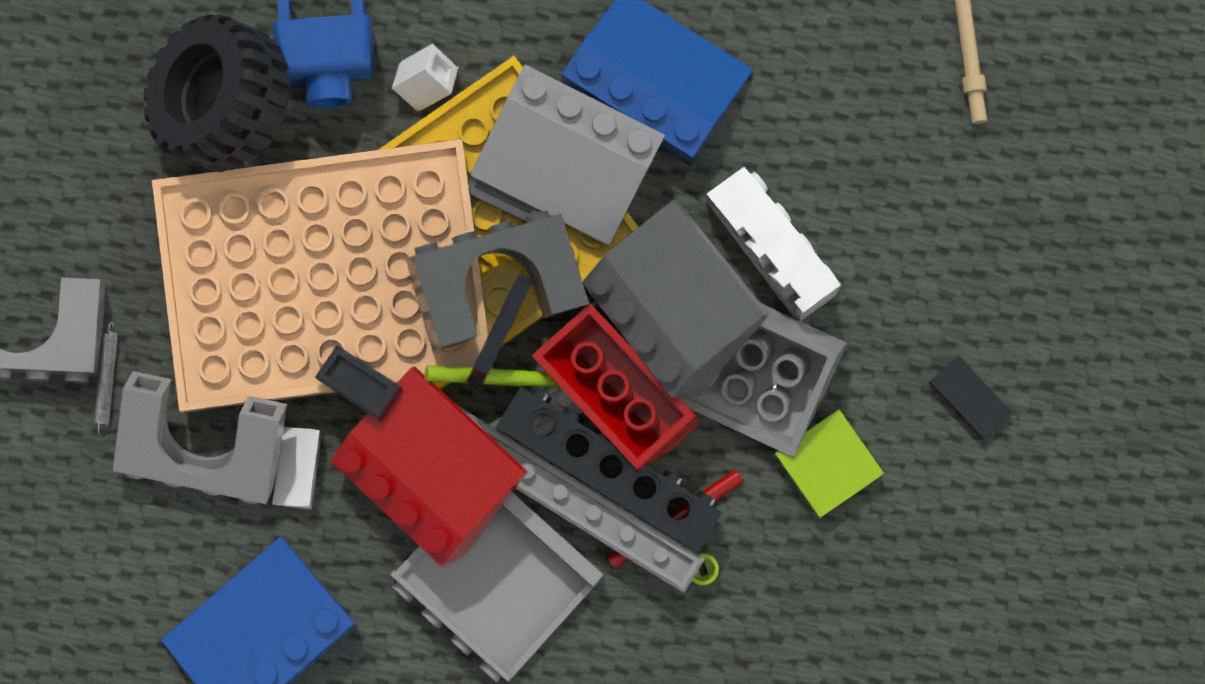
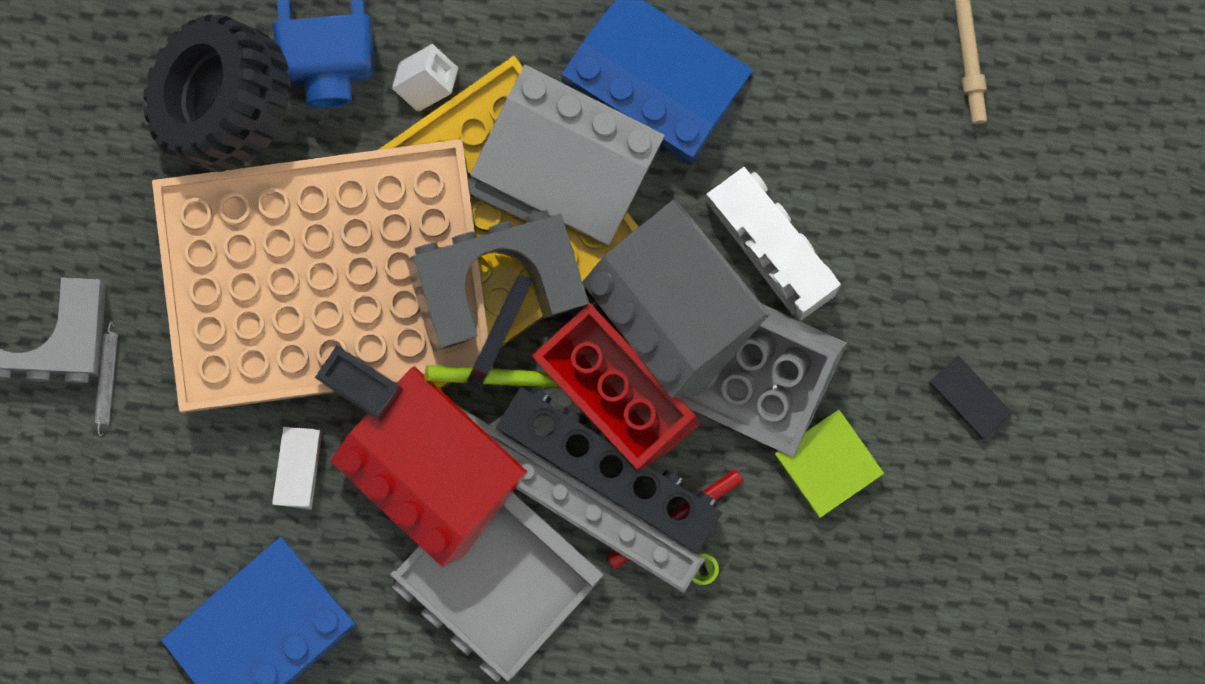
(150, 452): light grey arch -> none

